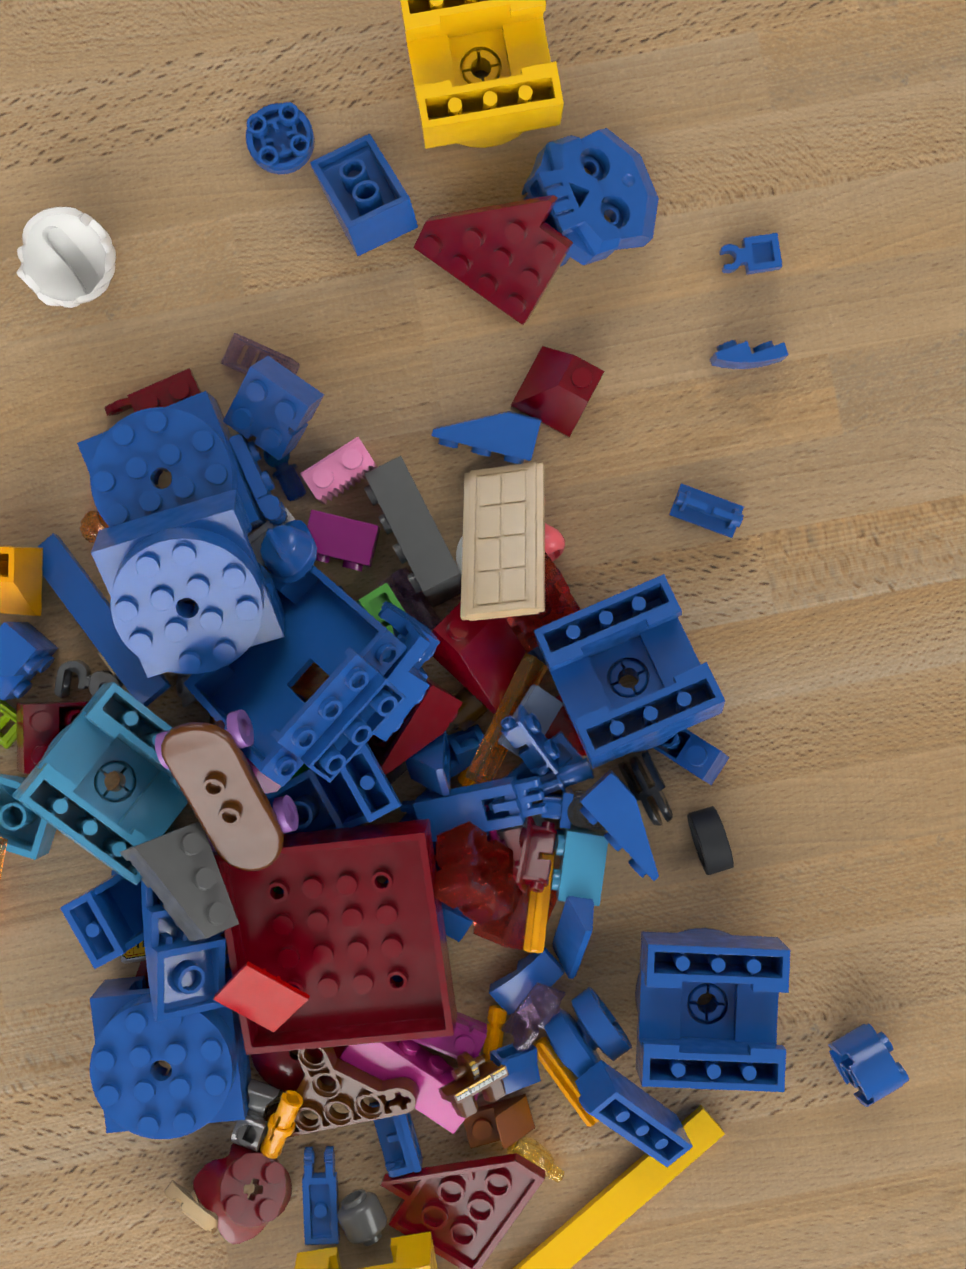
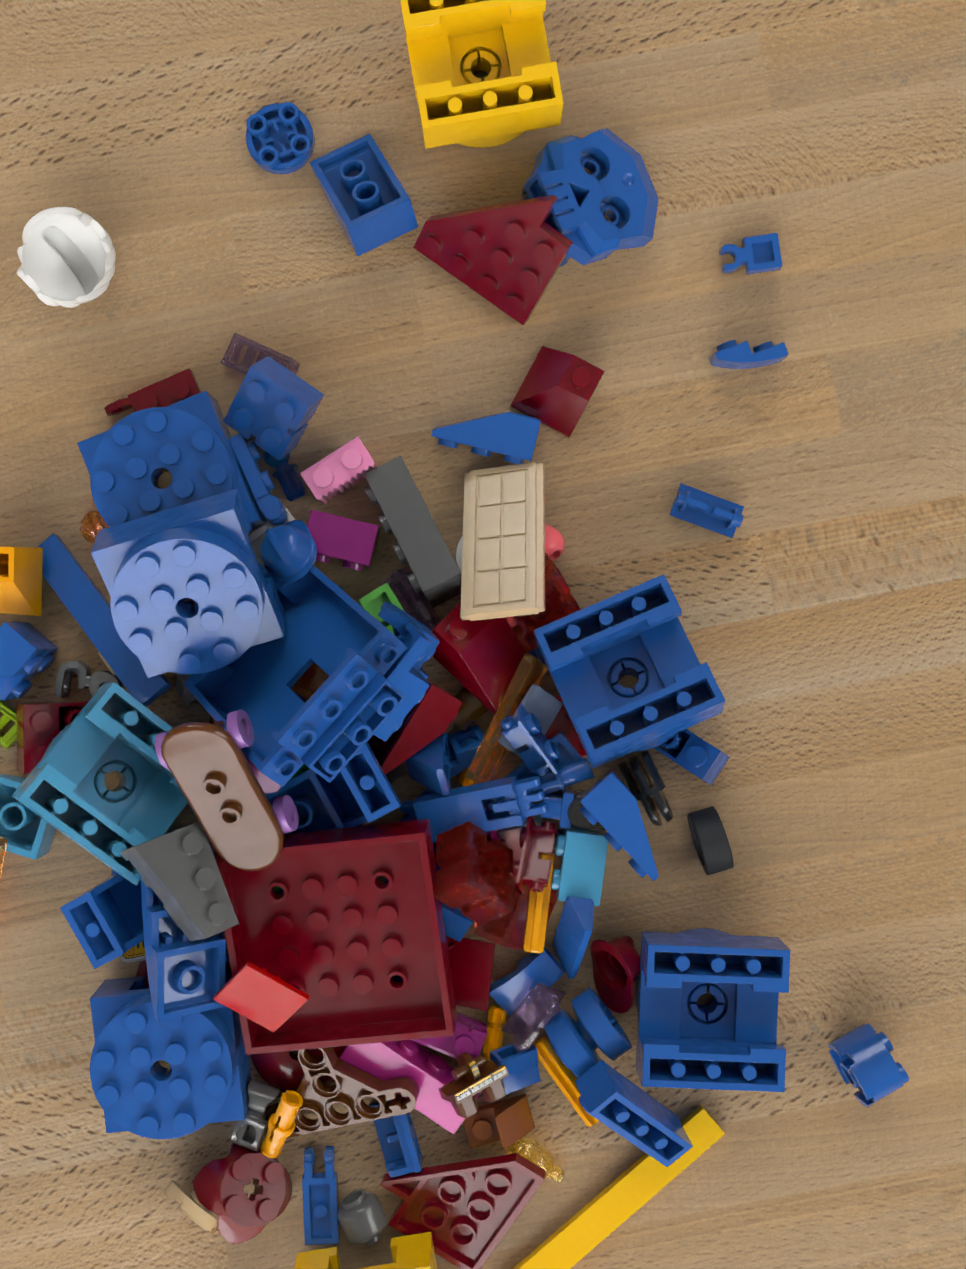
(471, 971): none -> dark red hinge
(614, 971): none -> dark red piece

